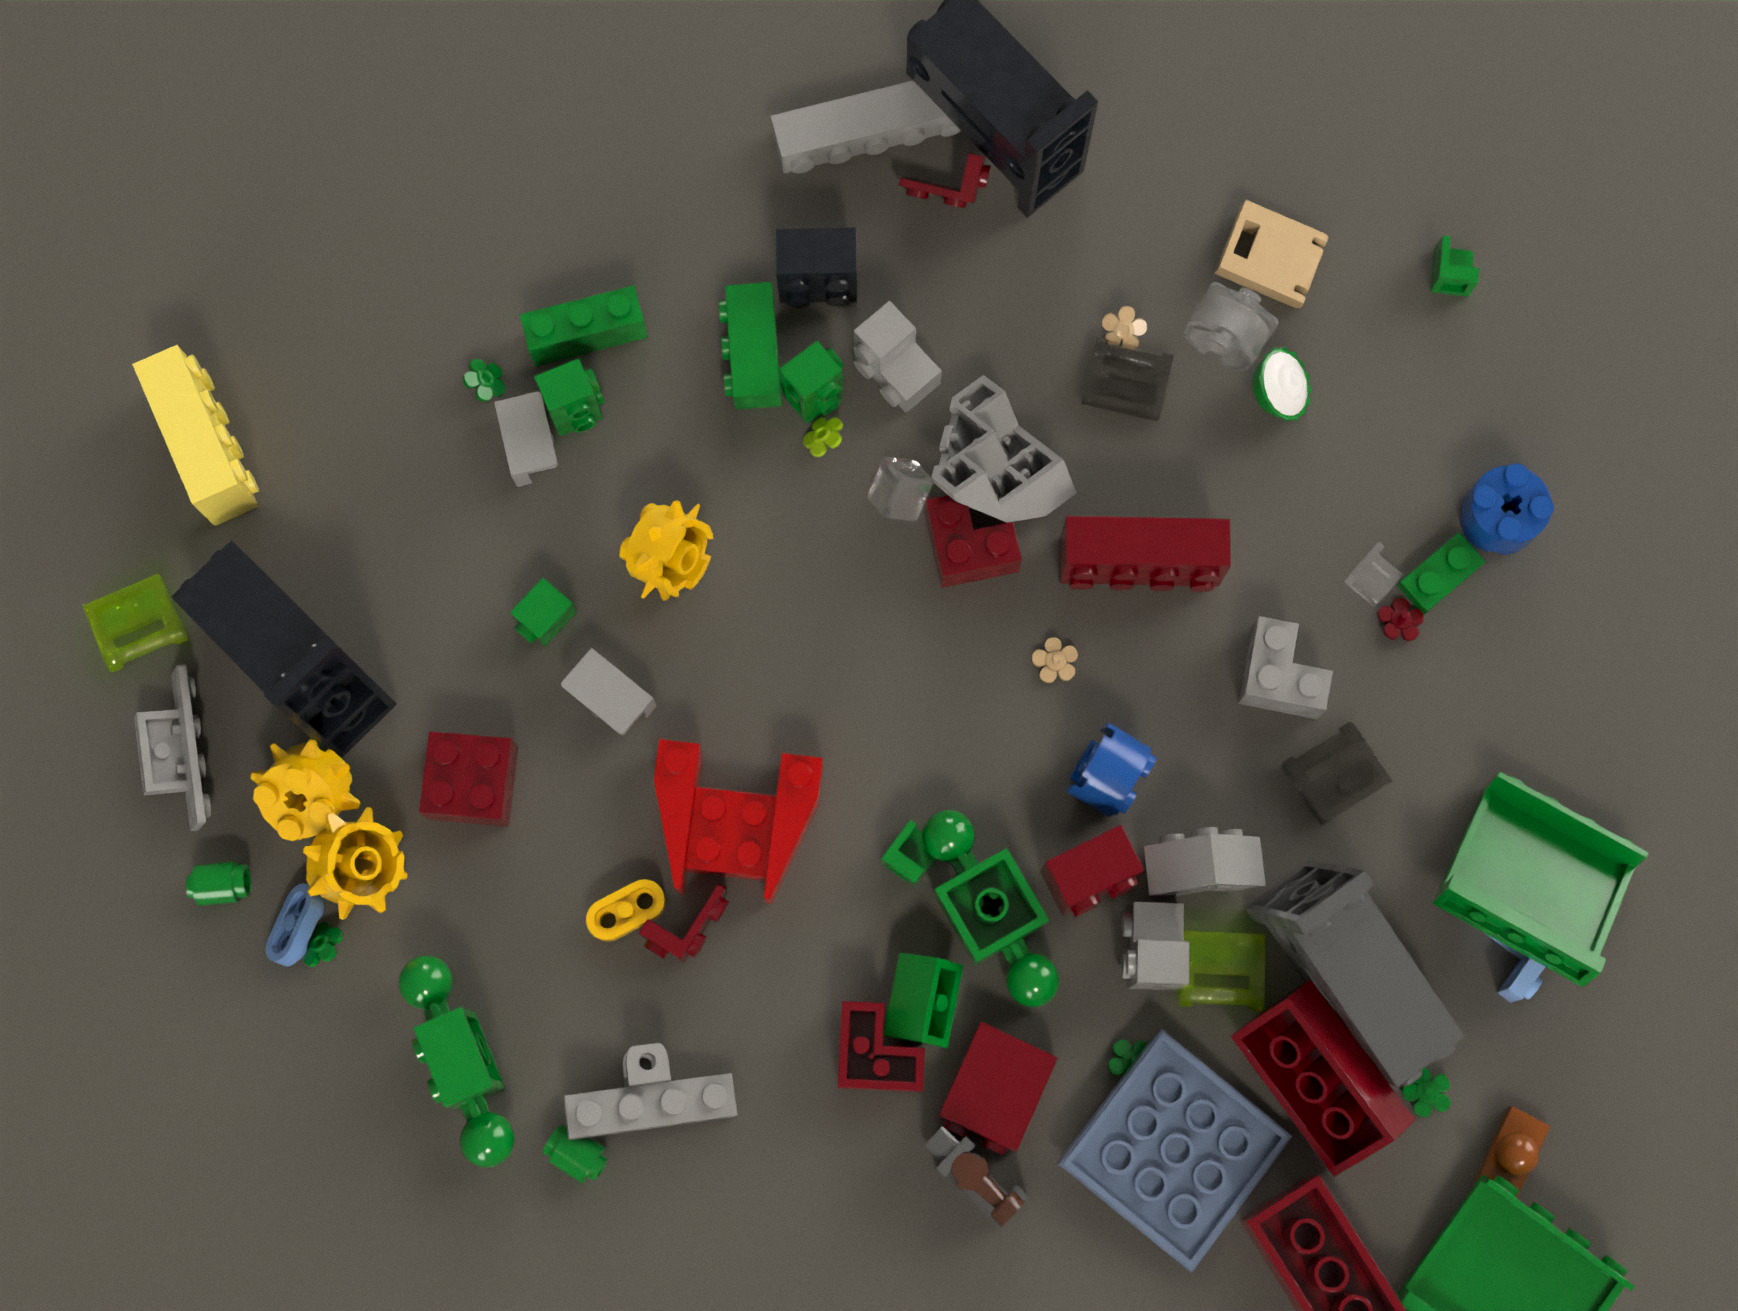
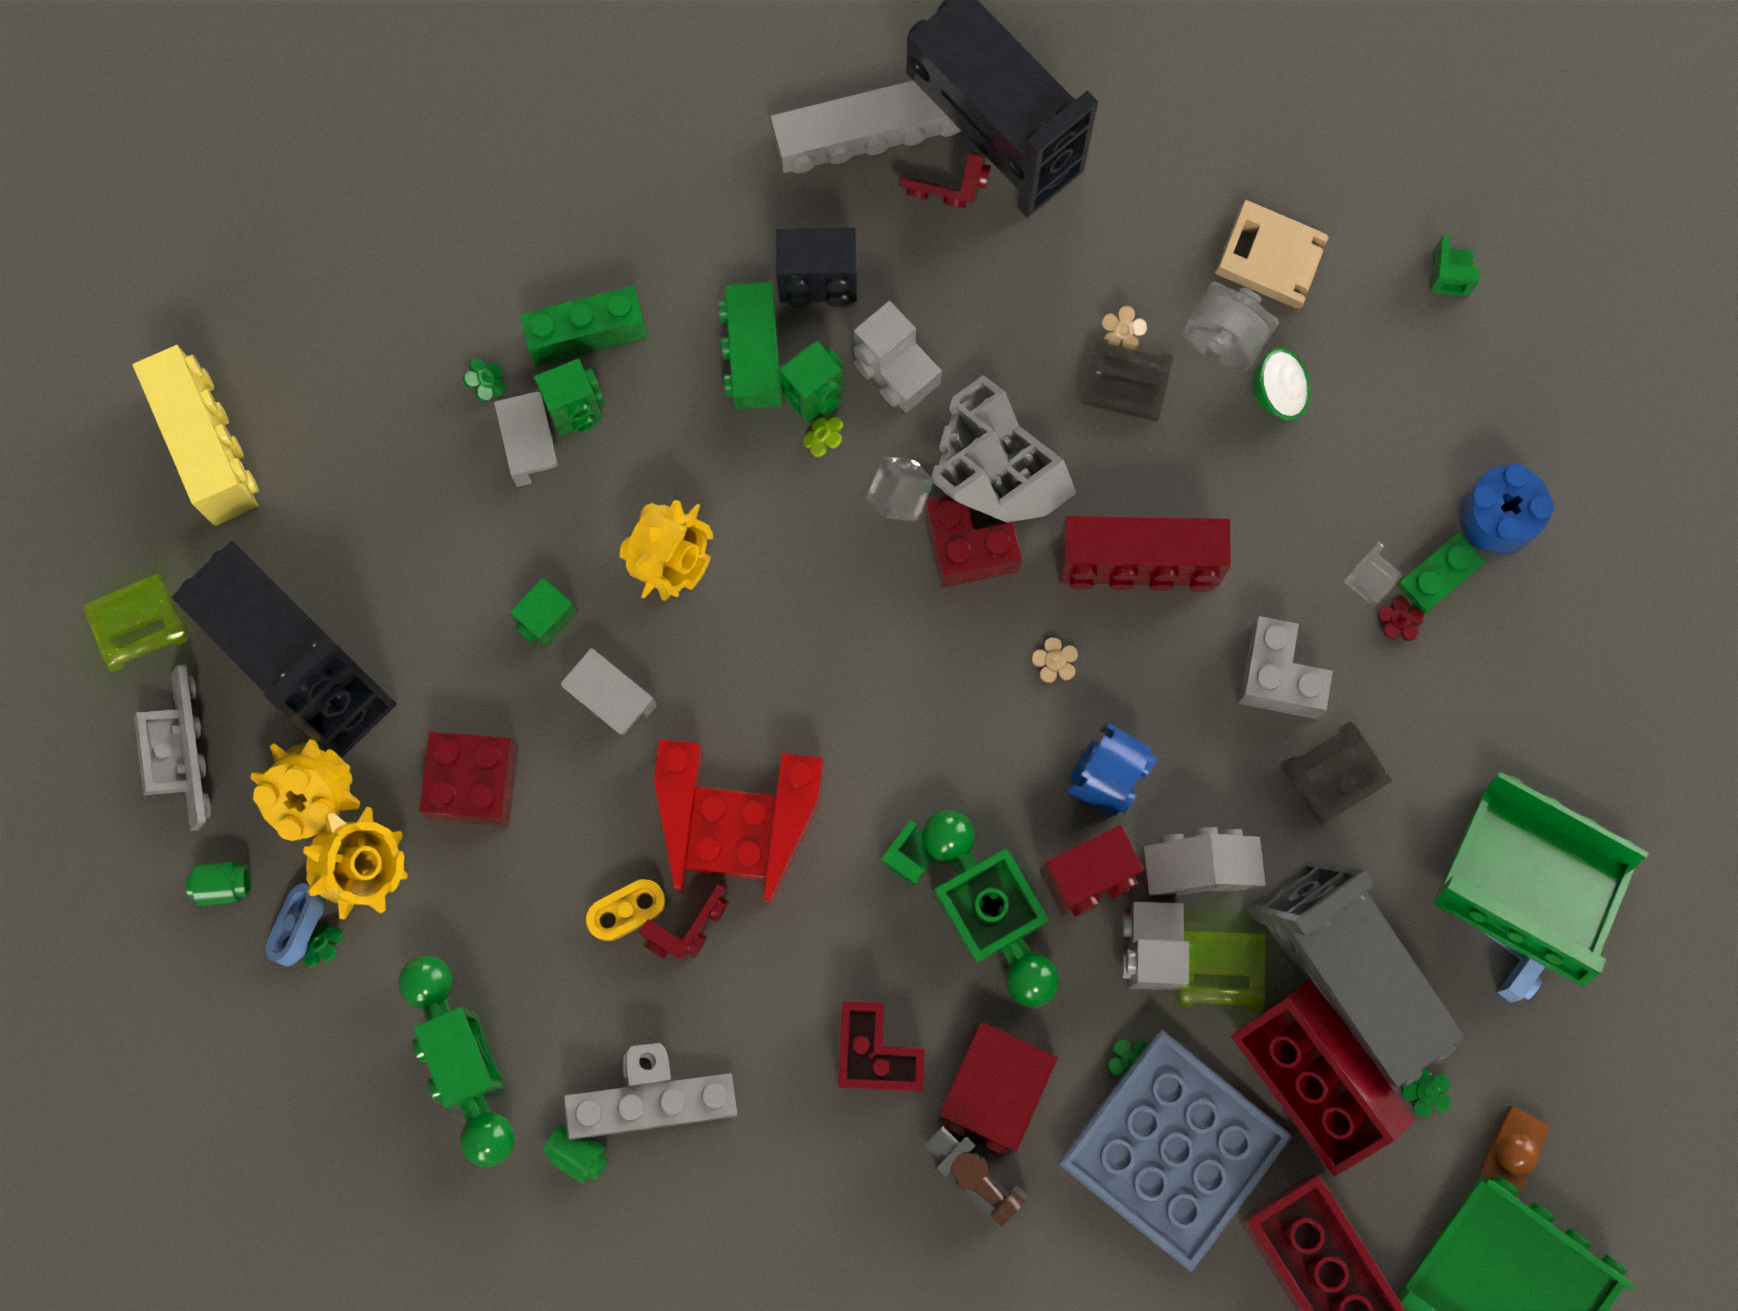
(921, 999): green brick -> none

